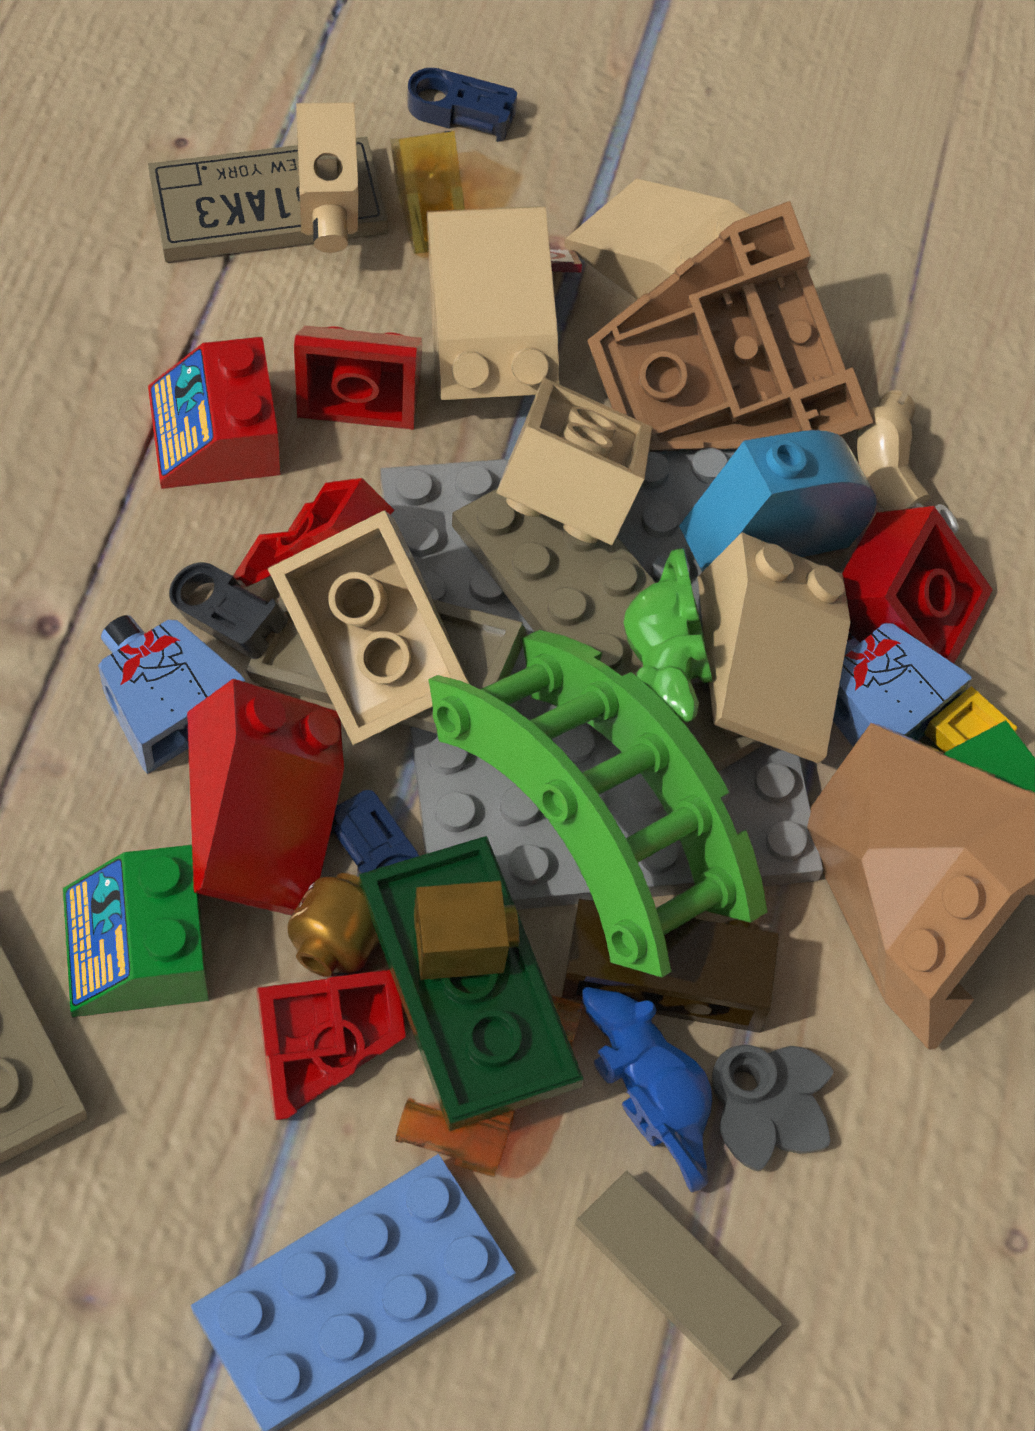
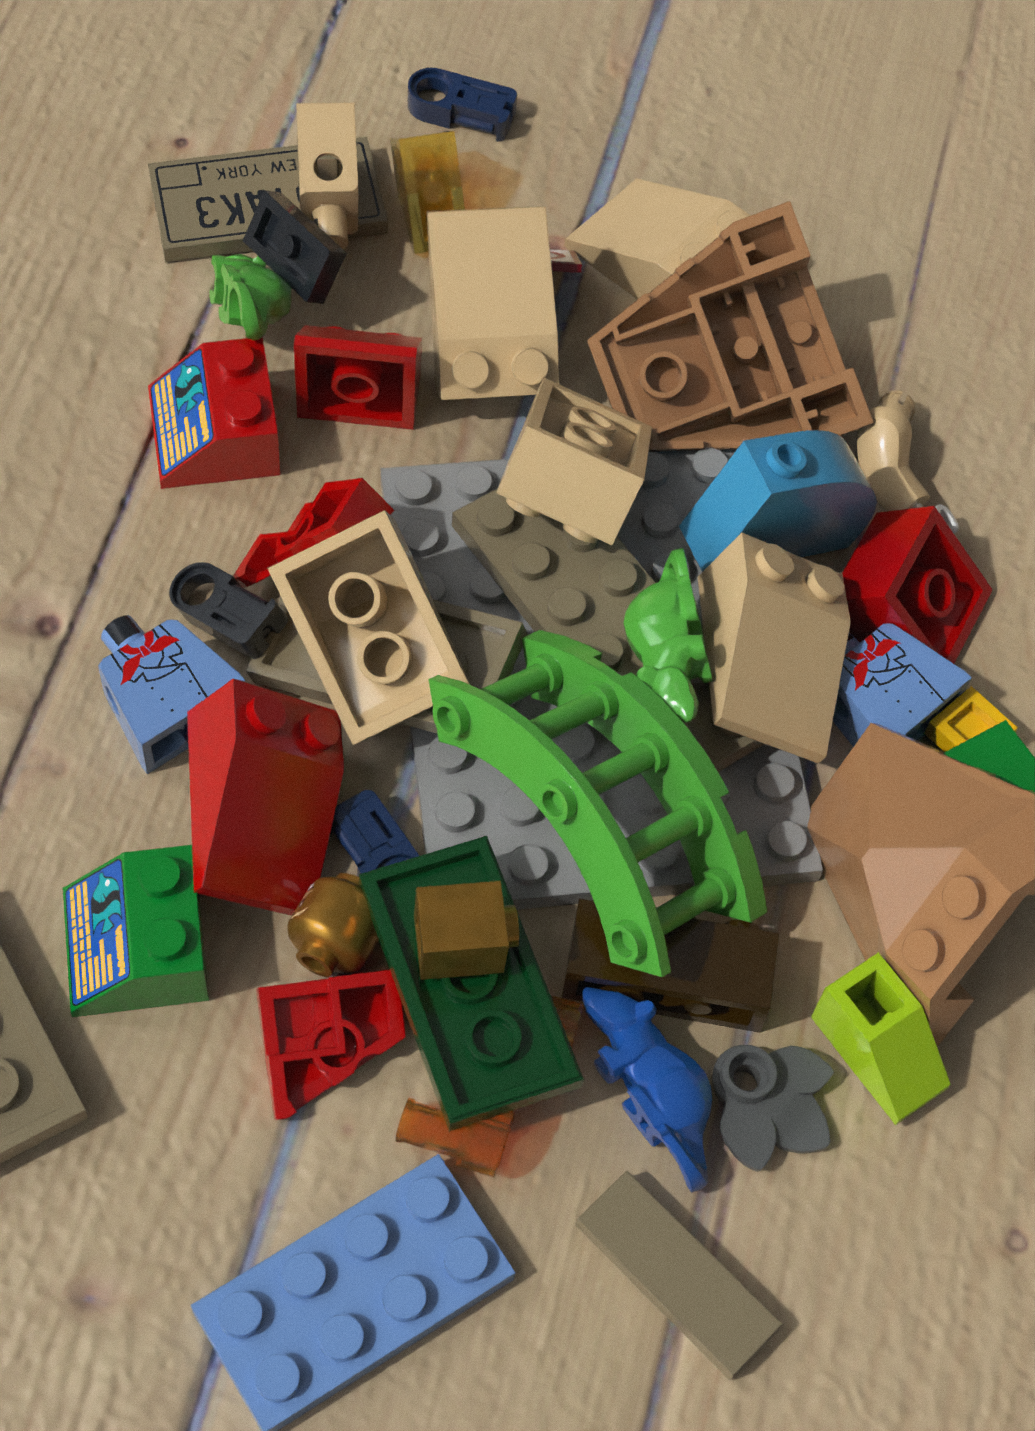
(249, 293): none -> bright green animal
(294, 247): none -> black plate
(883, 1037): none -> lime slope

